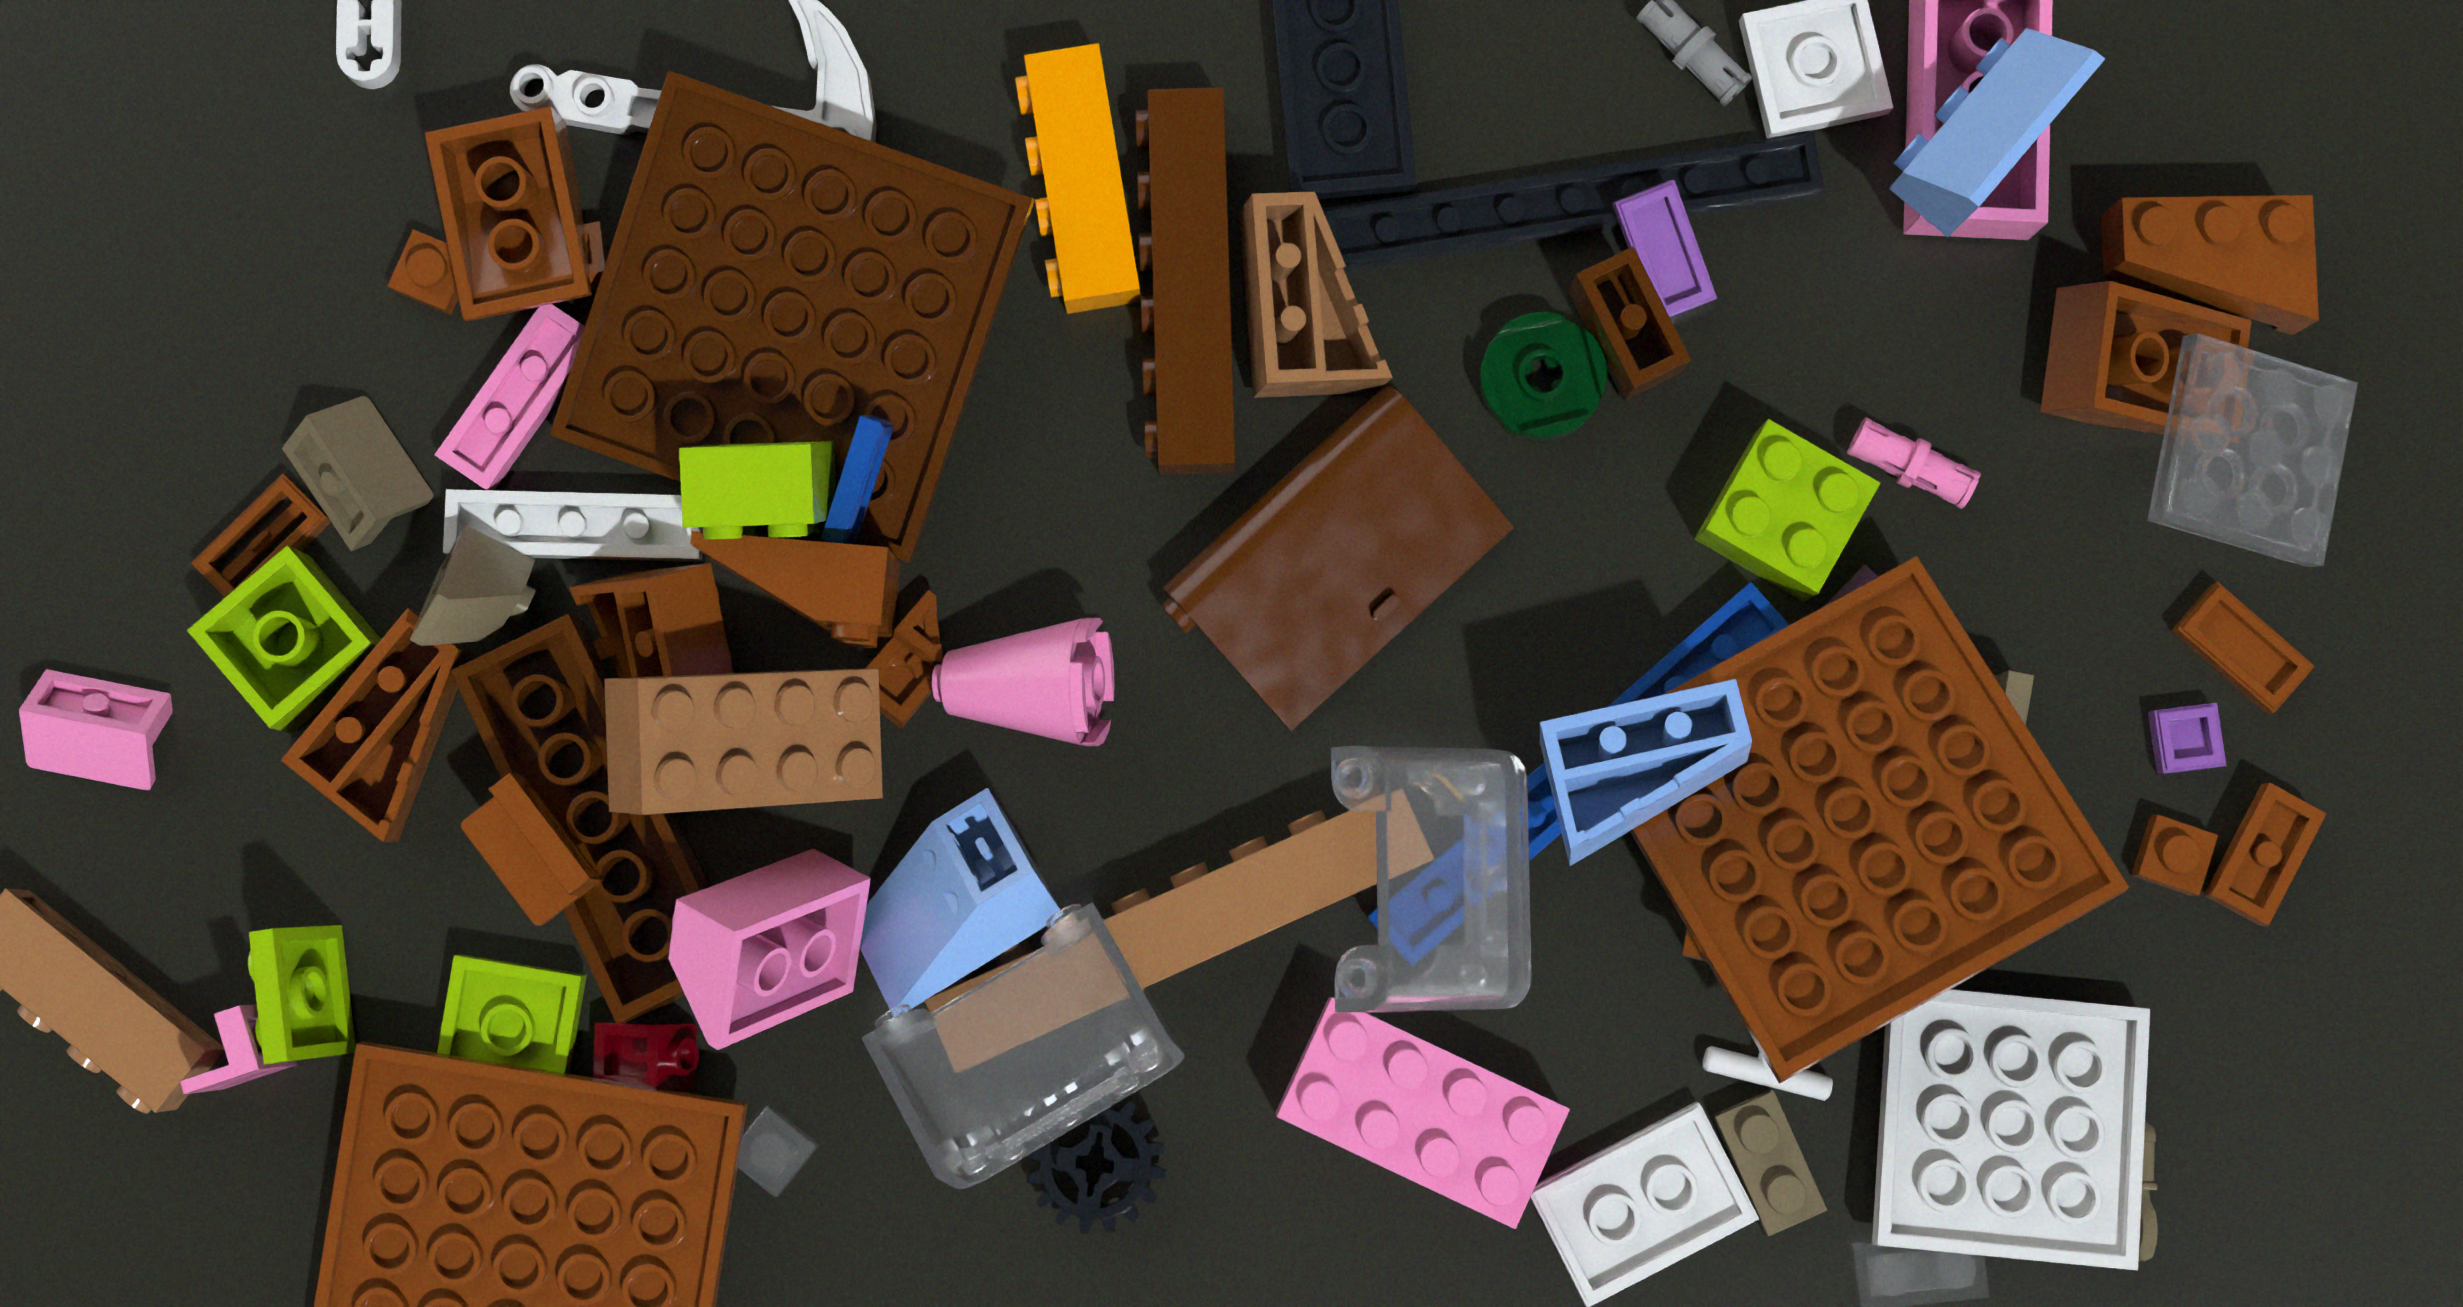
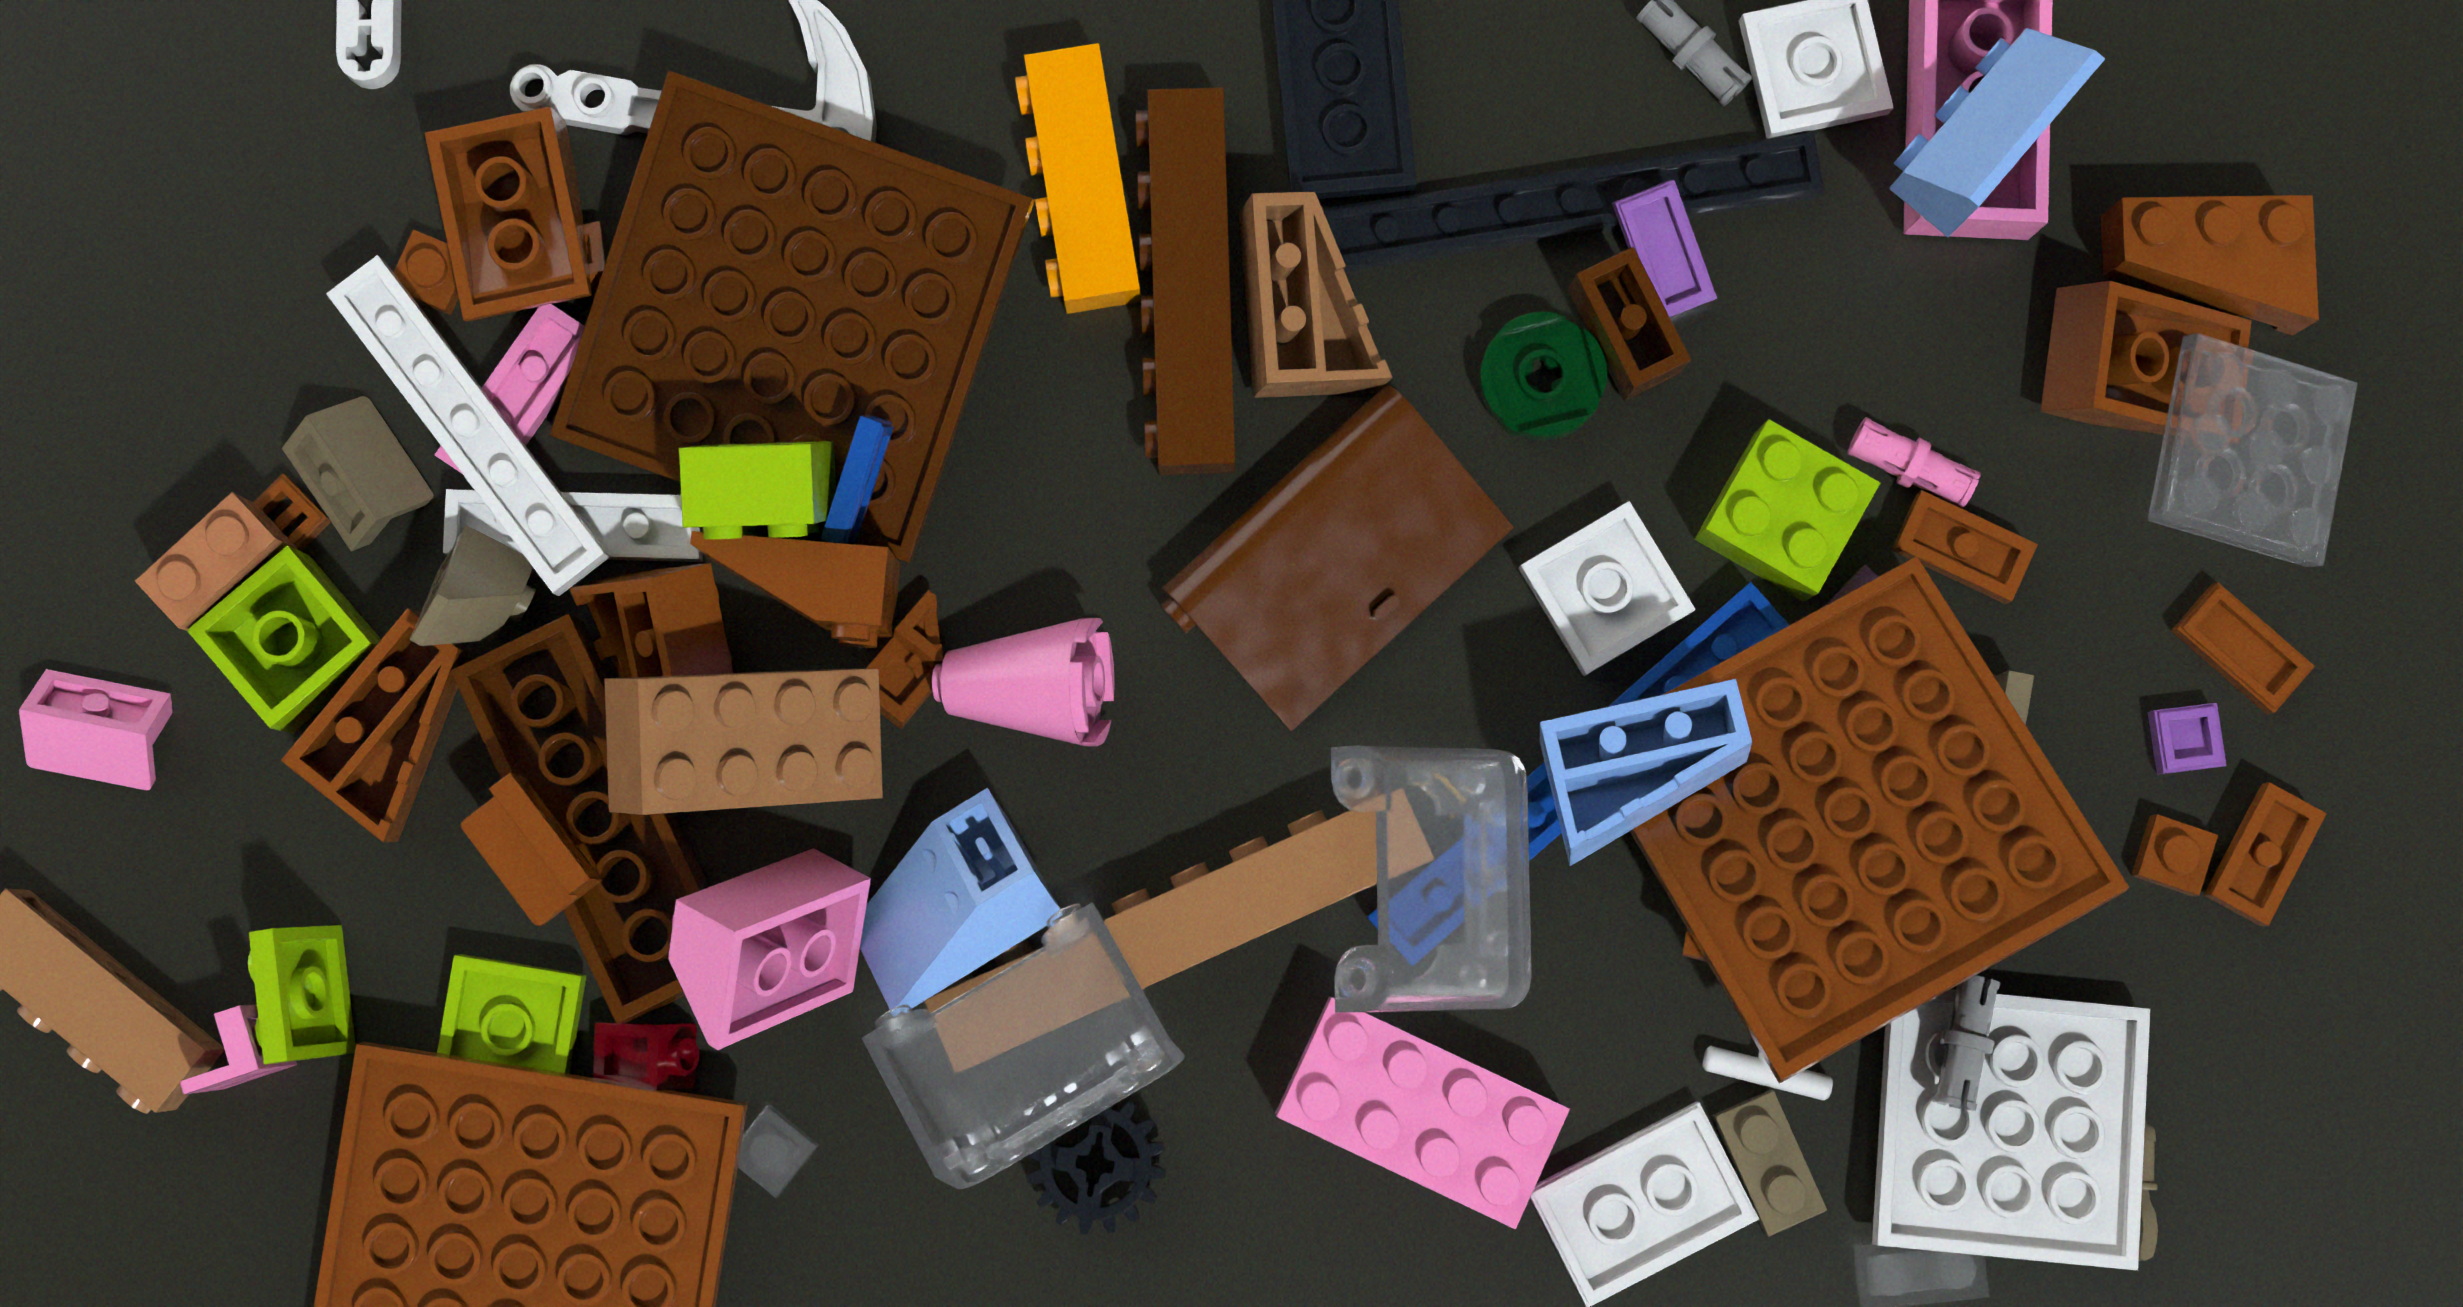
(212, 560): none -> nougat brick
(468, 425): none -> white plate
(1606, 588): none -> white plate
(1964, 547): none -> dark orange plate
(1966, 1043): none -> light grey pin

